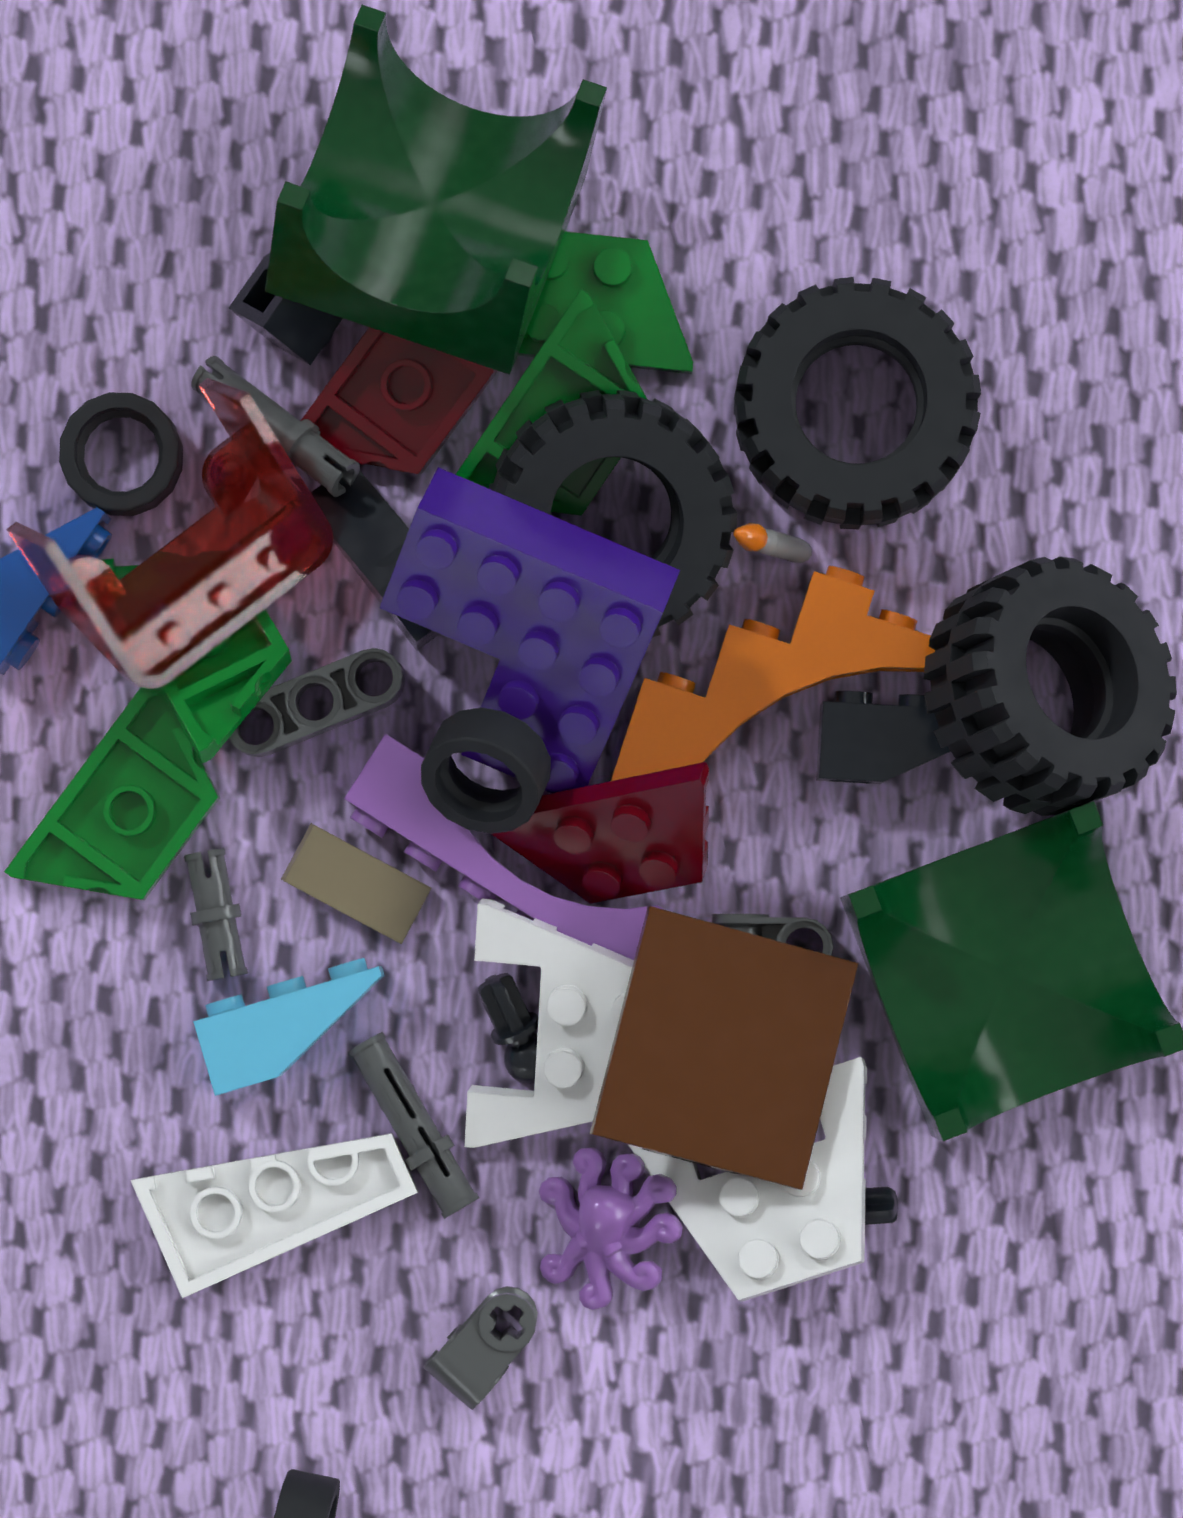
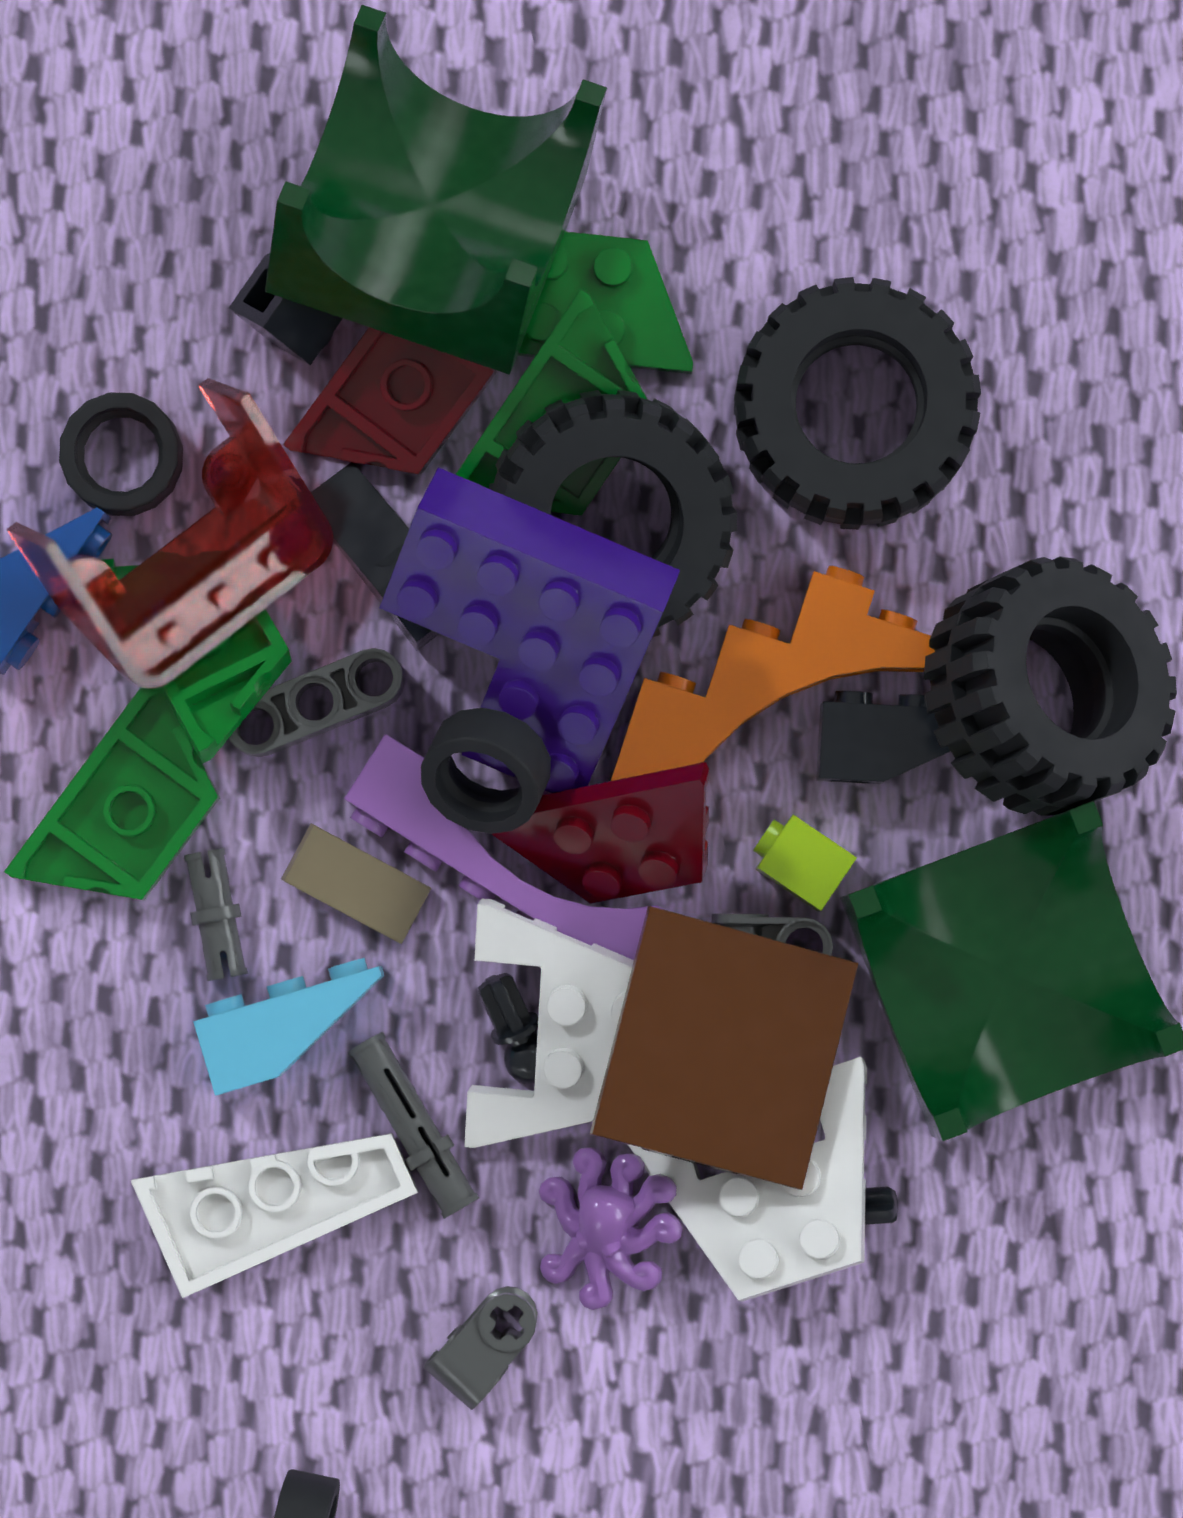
(298, 438): dark grey pin -> none
(772, 543): light grey piece -> none
(802, 861): none -> lime brick

